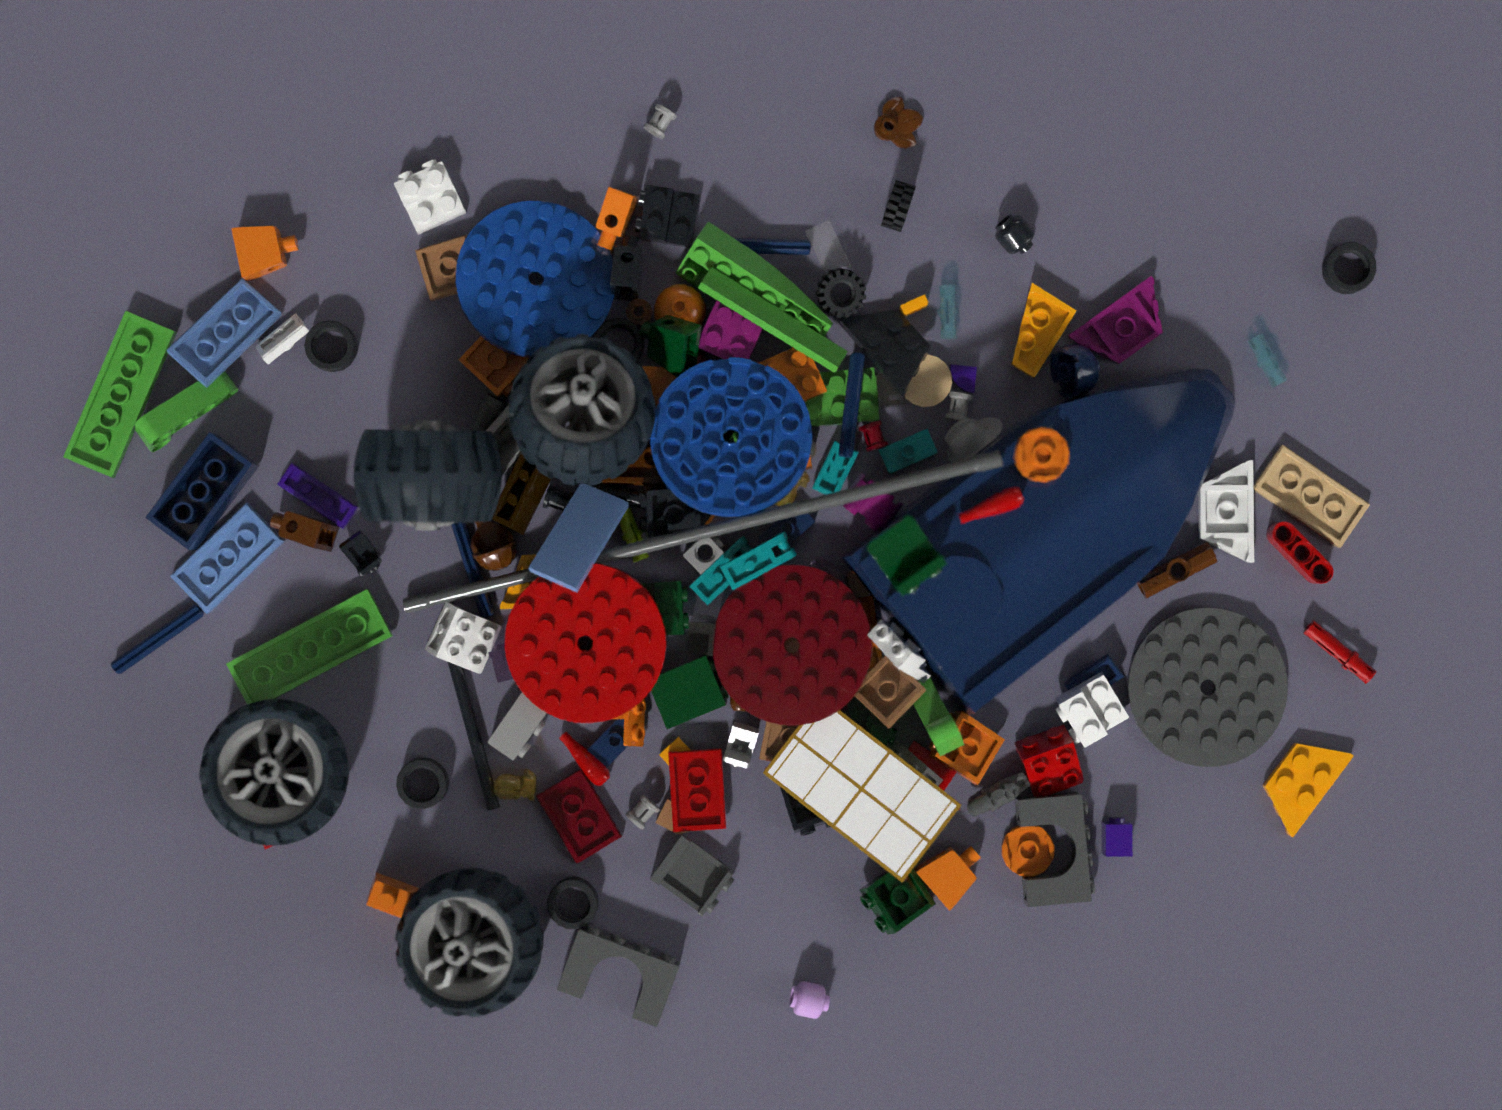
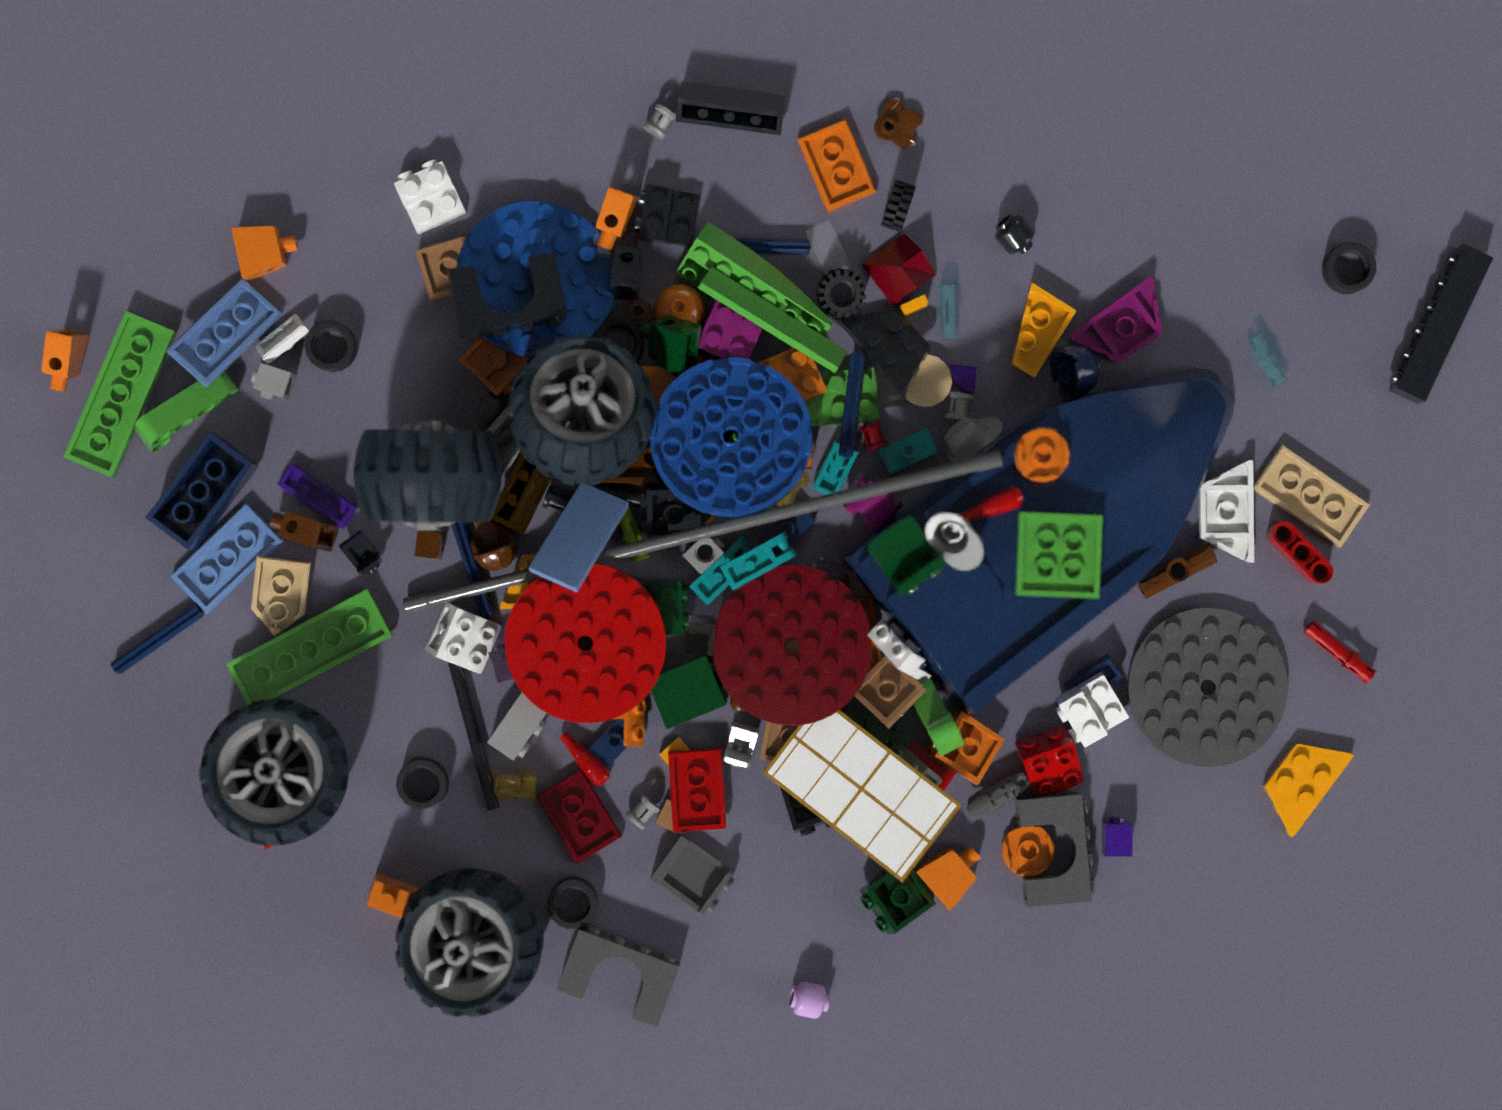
(63, 356): none -> orange torso
(272, 382): none -> light grey brick
(280, 591): none -> tan tile
(429, 544): none -> reddish brown slope
(478, 319): none -> black arch
(730, 108): none -> black brick
(836, 165): none -> orange tile
(899, 269): none -> dark red slope
(955, 540): none -> light grey piece
(1058, 555): none -> bright green plate
(1440, 323): none -> black brick

